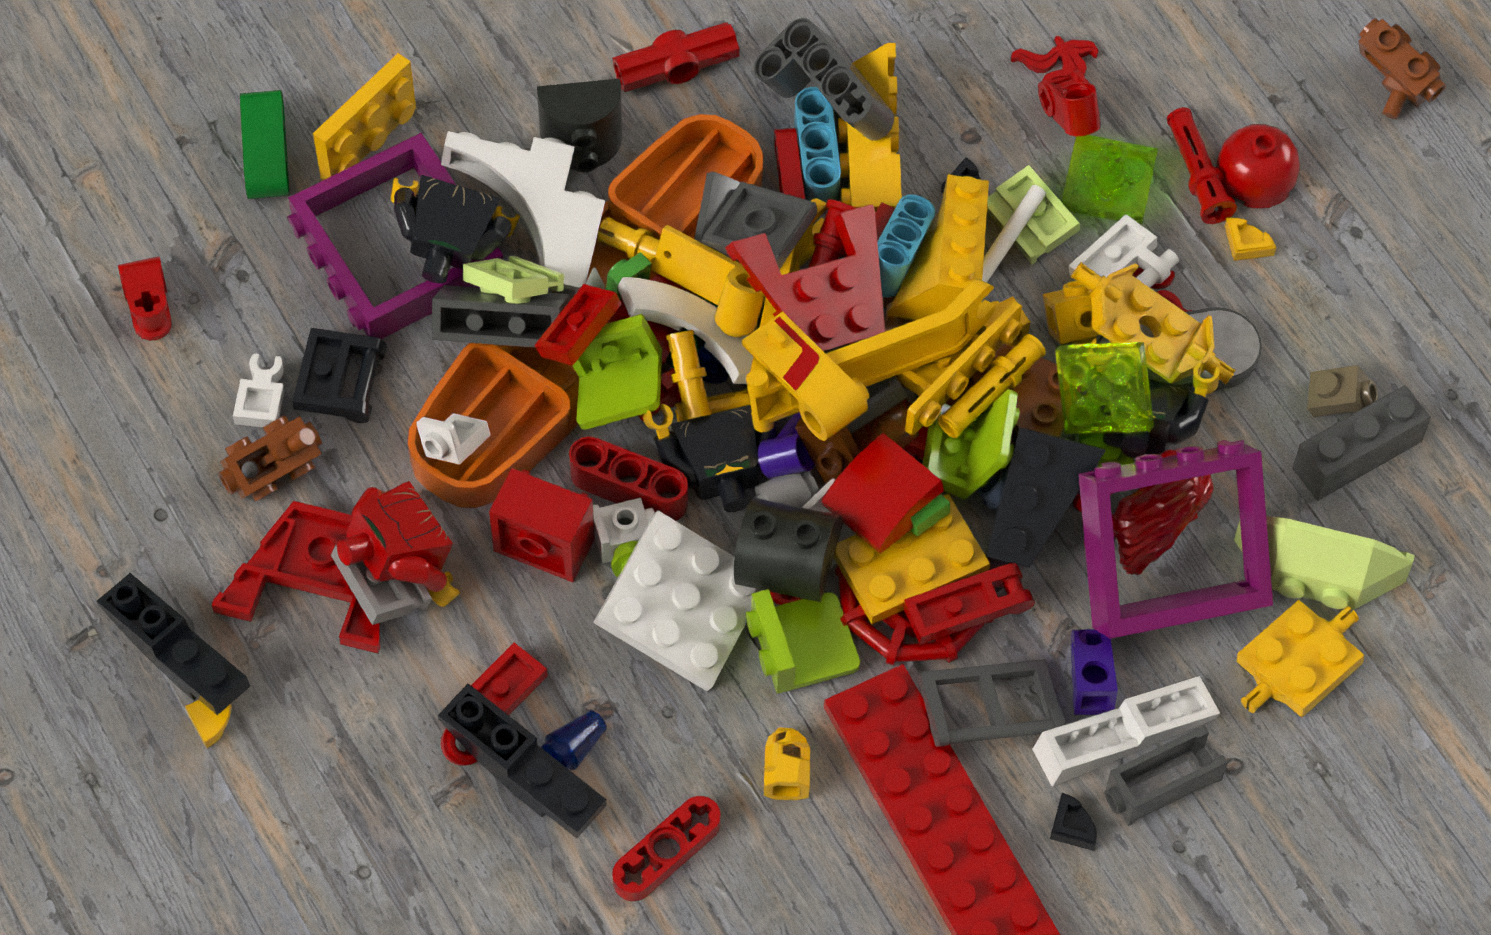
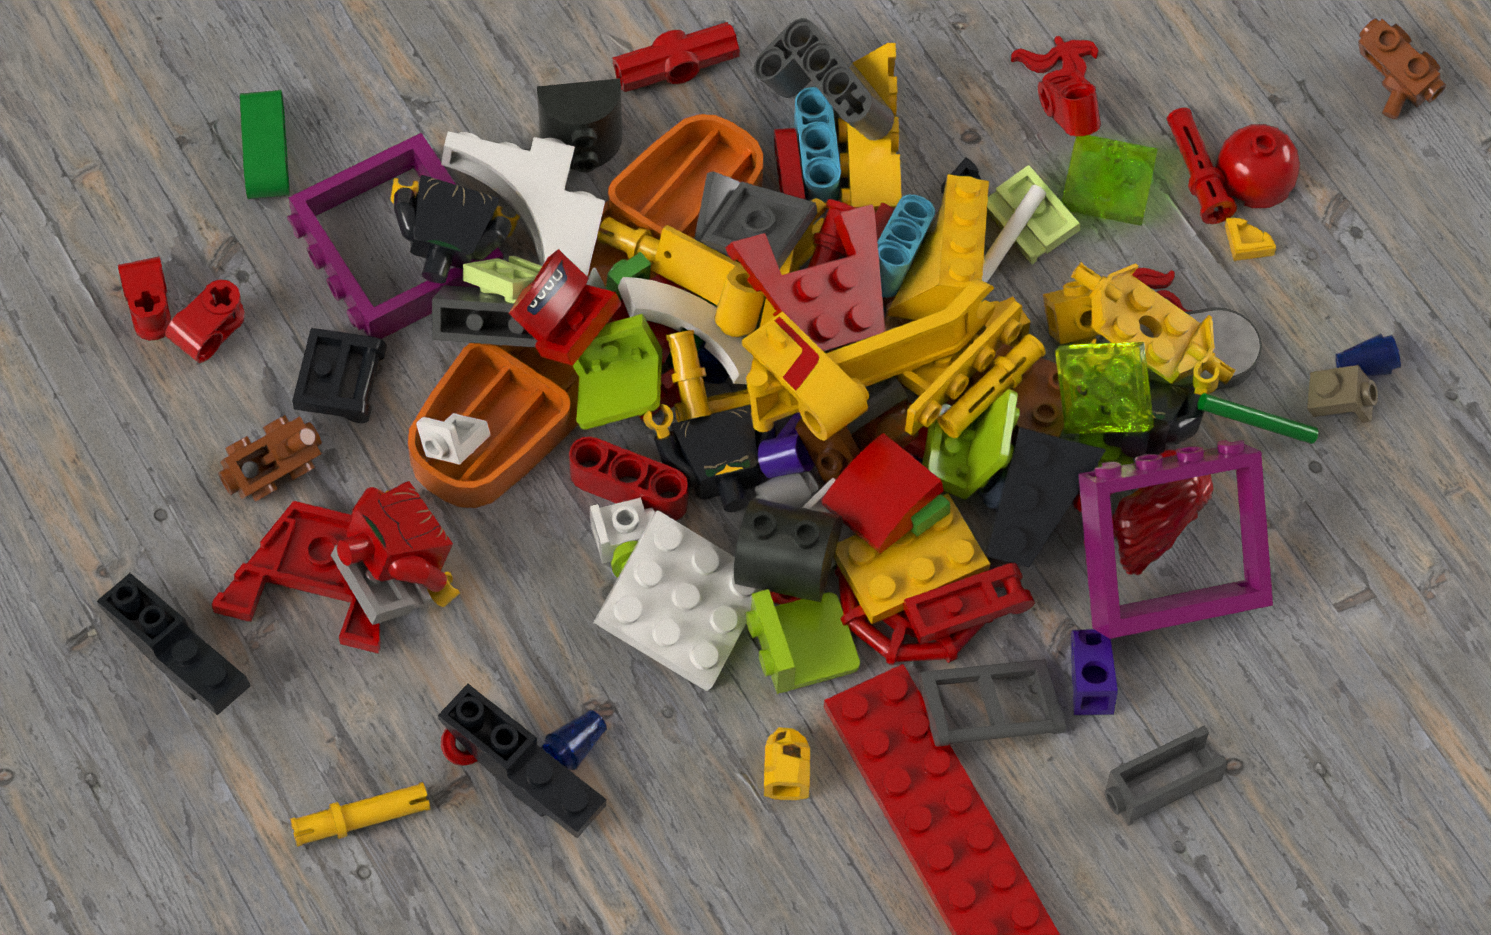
(207, 321): none -> red piece
(207, 723): yellow tile -> none
(260, 399): white plate -> none
(359, 814): none -> yellow pin
(366, 118): yellow plate -> none
(511, 678): red plate -> none
(542, 524): red container -> none
(548, 296): none -> red slope
(634, 861): red beam -> none
(1073, 824): black tile -> none
(1123, 731): white slope -> none
(1126, 245): white plate -> none
(1257, 418): none -> green bar
(1299, 658): yellow plate -> none
(1330, 564): yellowish green wedge -> none
(1361, 442): dark grey brick -> none
(1374, 356): none -> clear blue cone

